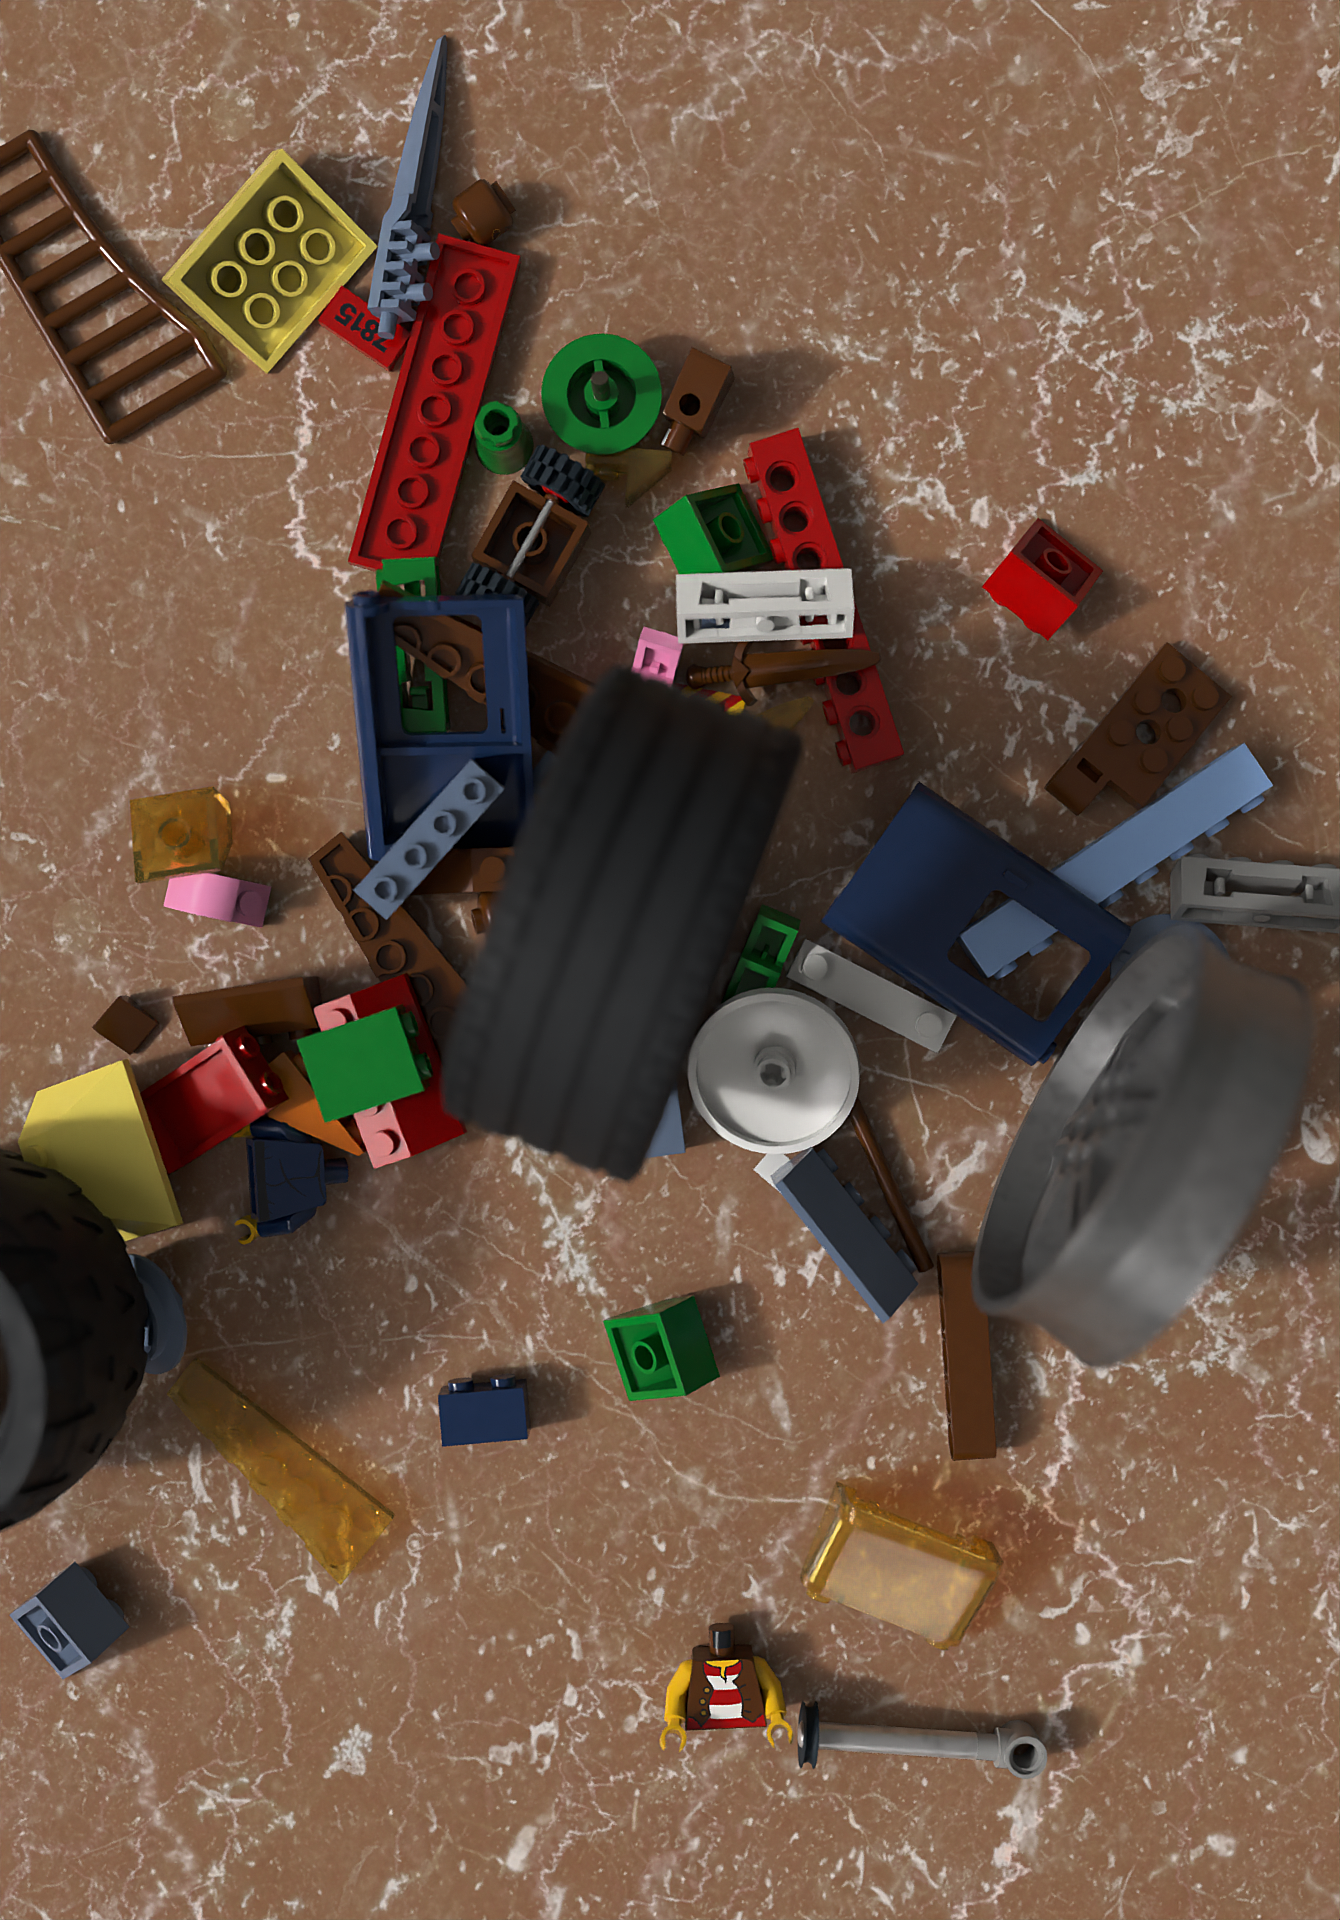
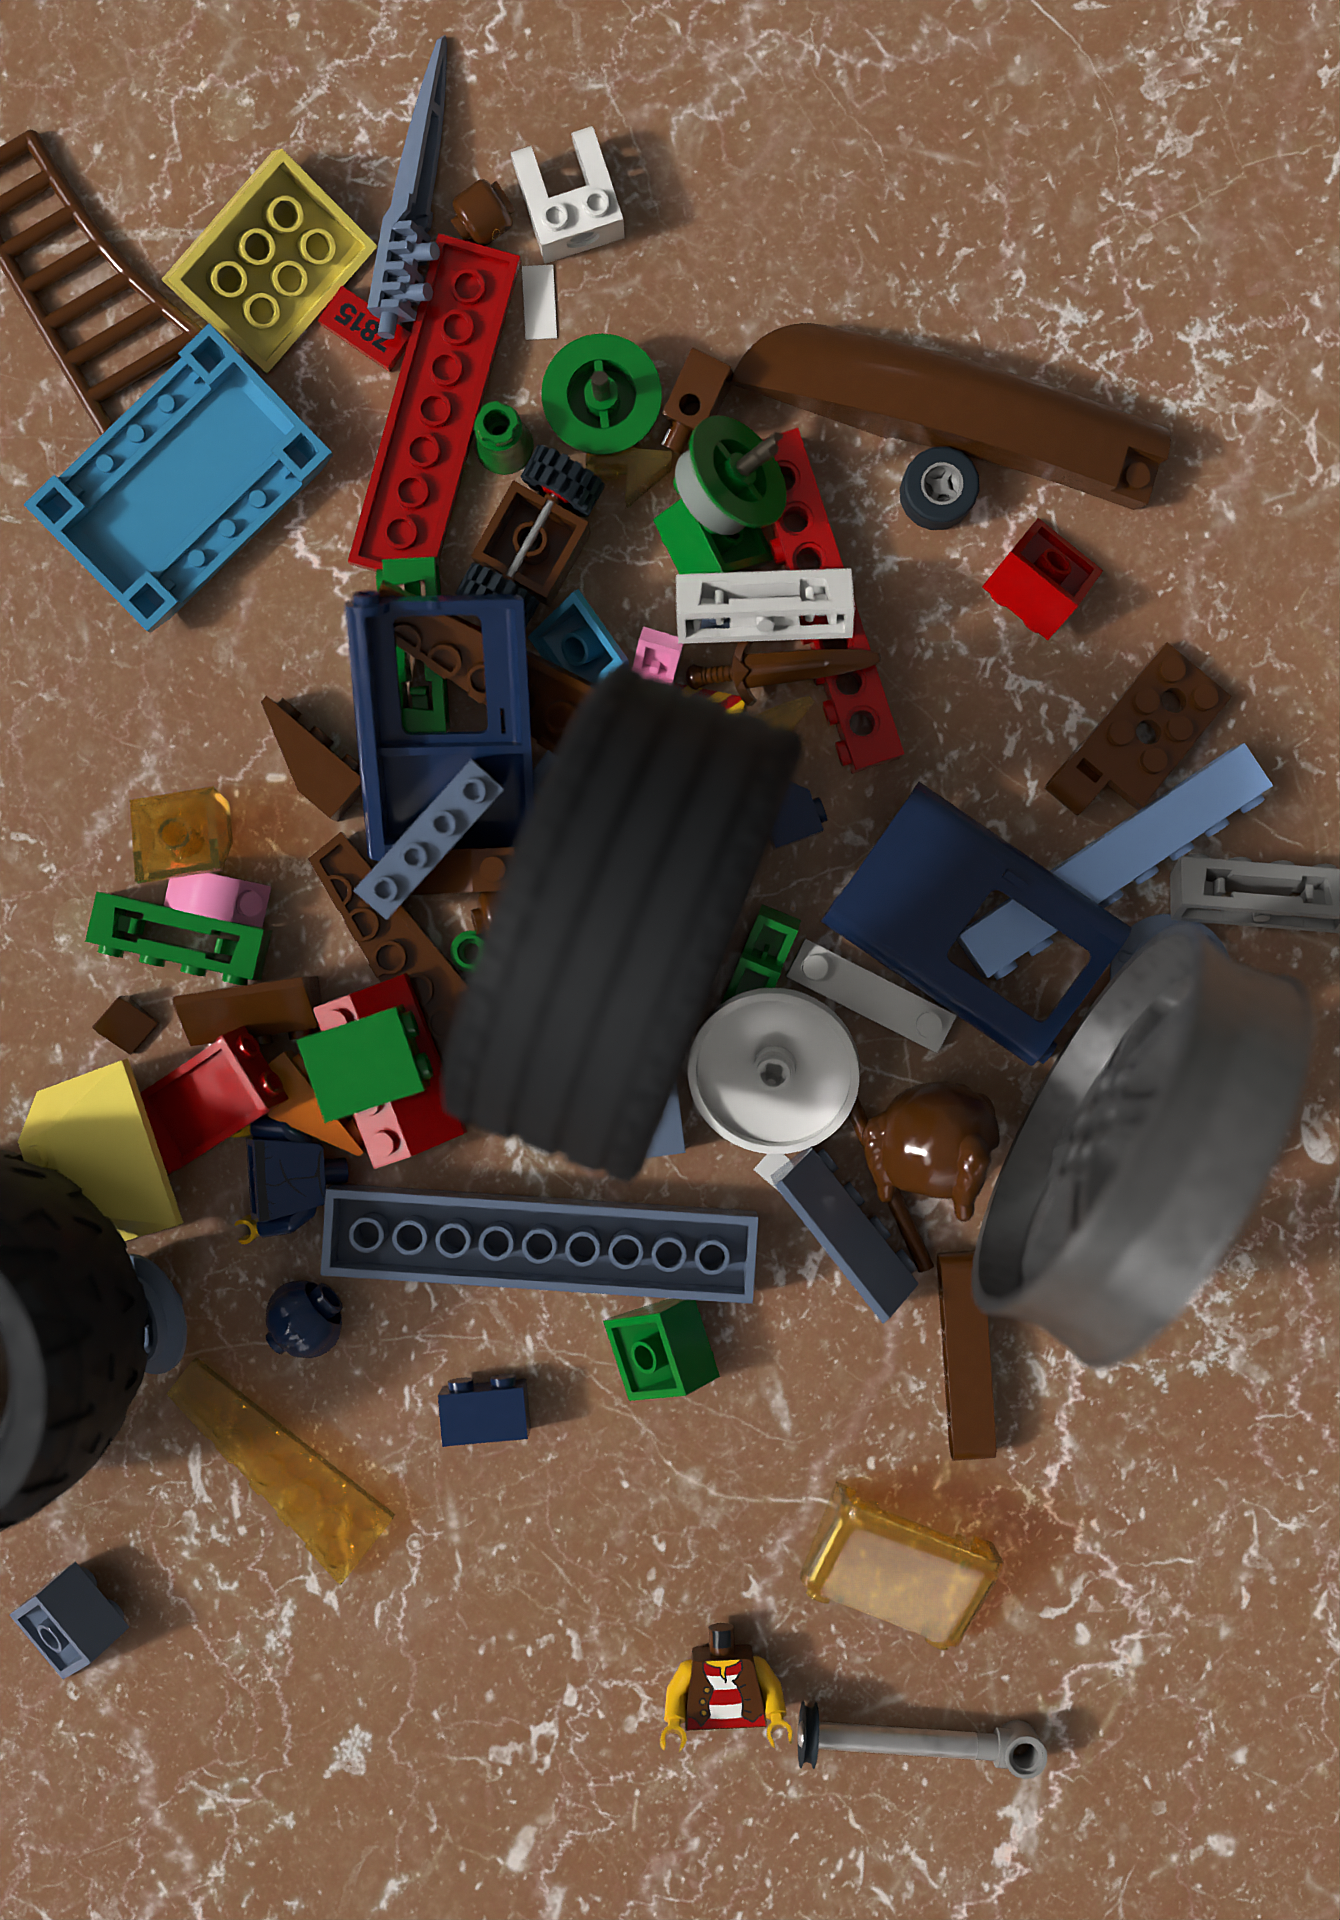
(110, 923): none -> green brick
(181, 481): none -> dark azure slope
(303, 1319): none -> dark blue plant
(315, 769): none -> reddish brown slope
(458, 946): none -> green plate
(539, 302): none -> white sticker
(539, 1243): none -> sand blue brick
(577, 217): none -> white brick
(578, 640): none -> dark azure slope
(731, 477): none -> green piece
(798, 818): none -> dark blue slope
(933, 1144): none -> reddish brown piece
(947, 474): none -> black wheel
(960, 405): none -> reddish brown slope

